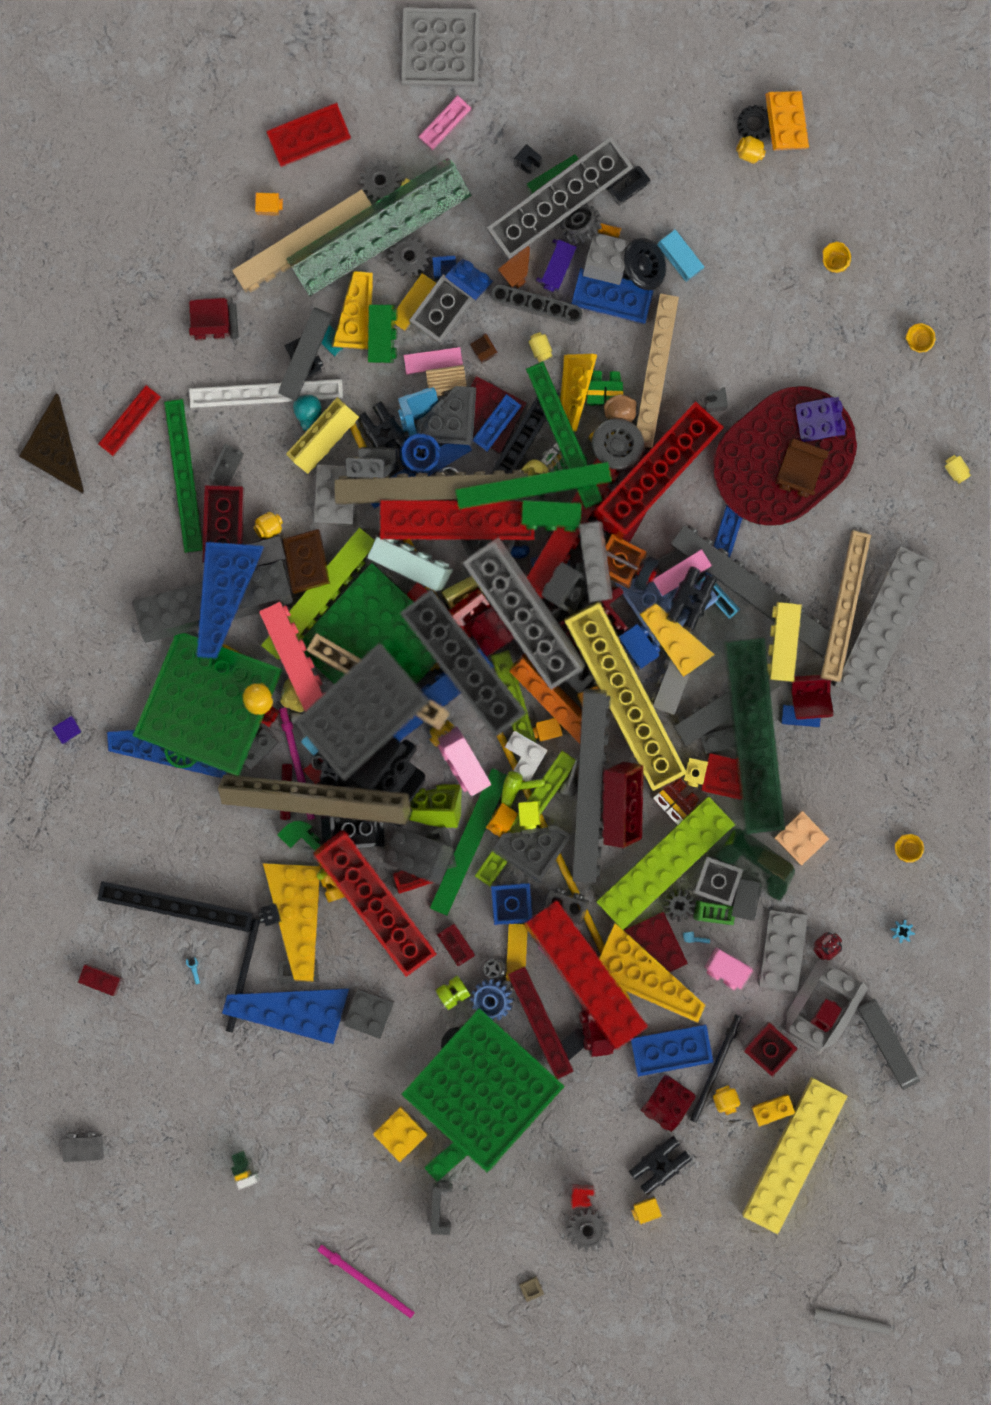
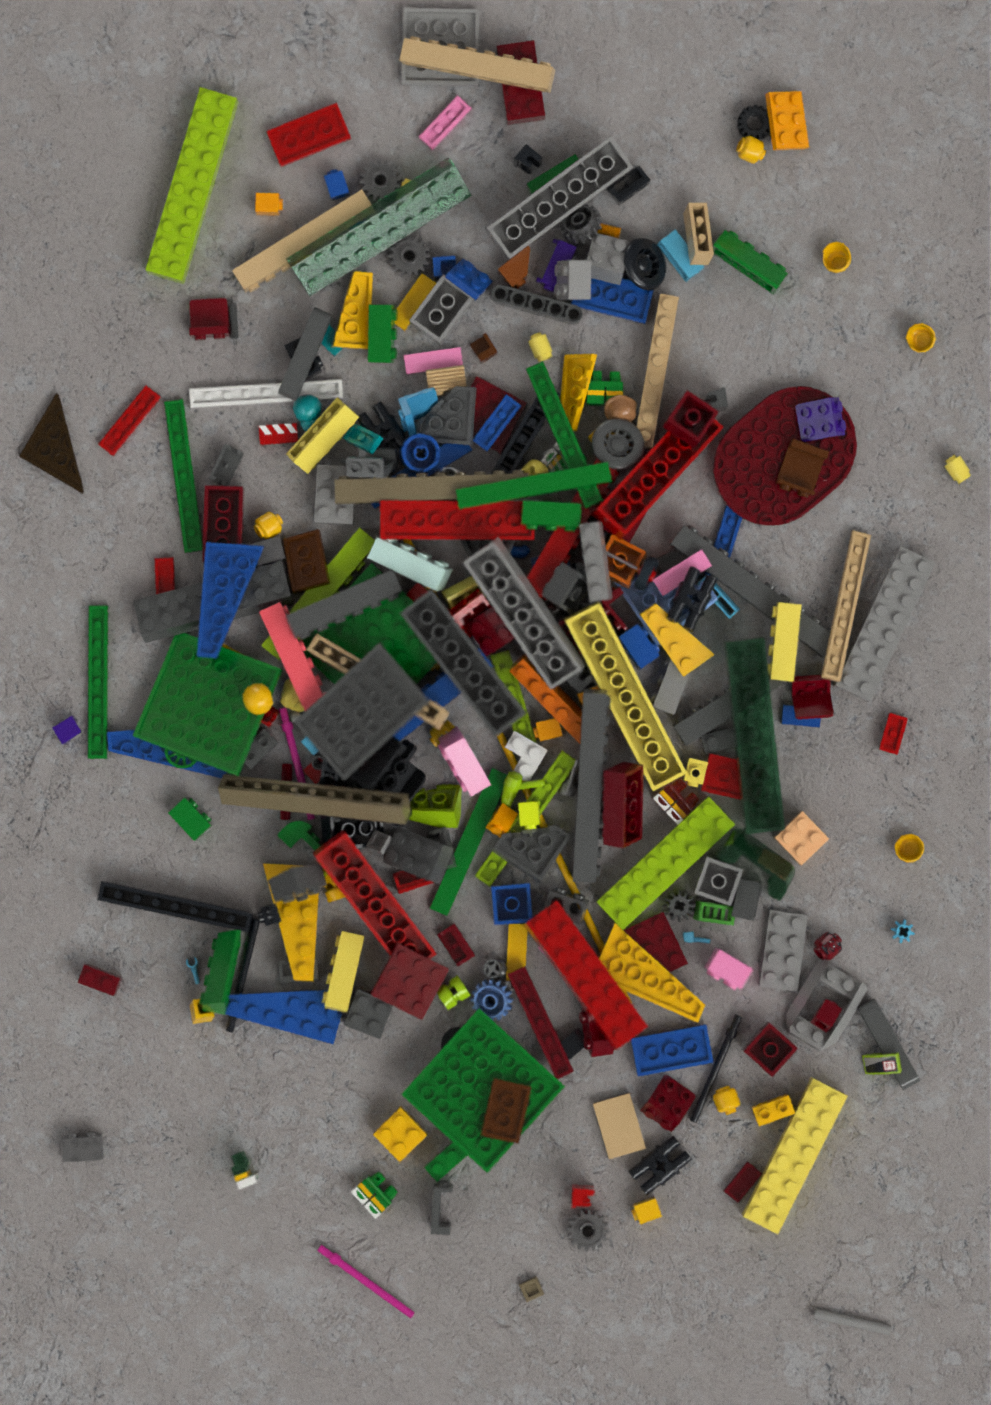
(98, 682): none -> green tile
(164, 574): none -> red tile
(190, 818): none -> green brick
(192, 185): none -> lime brick
(198, 1014): none -> yellow brick
(221, 972): none -> green slope
(278, 434): none -> red tile
(297, 883): none -> dark grey brick
(336, 184): none -> blue brick
(343, 604): none -> dark grey brick
(344, 971): none -> light yellow brick
(363, 438): none -> teal plate
(379, 842): none -> light grey tile
(380, 1200): none -> green hips
(409, 981): none -> dark red plate
(477, 65): none -> tan brick
(506, 1111): none -> reddish brown tile
(520, 103): none -> dark red brick
(573, 280): none -> light grey brick
(619, 1125): none -> tan tile
(690, 419): none -> dark red brick
(698, 234): none -> tan brick
(742, 1182): none -> dark red tile
(749, 262): none -> green slope
(882, 1063): none -> slope
(893, 733): none -> red plate

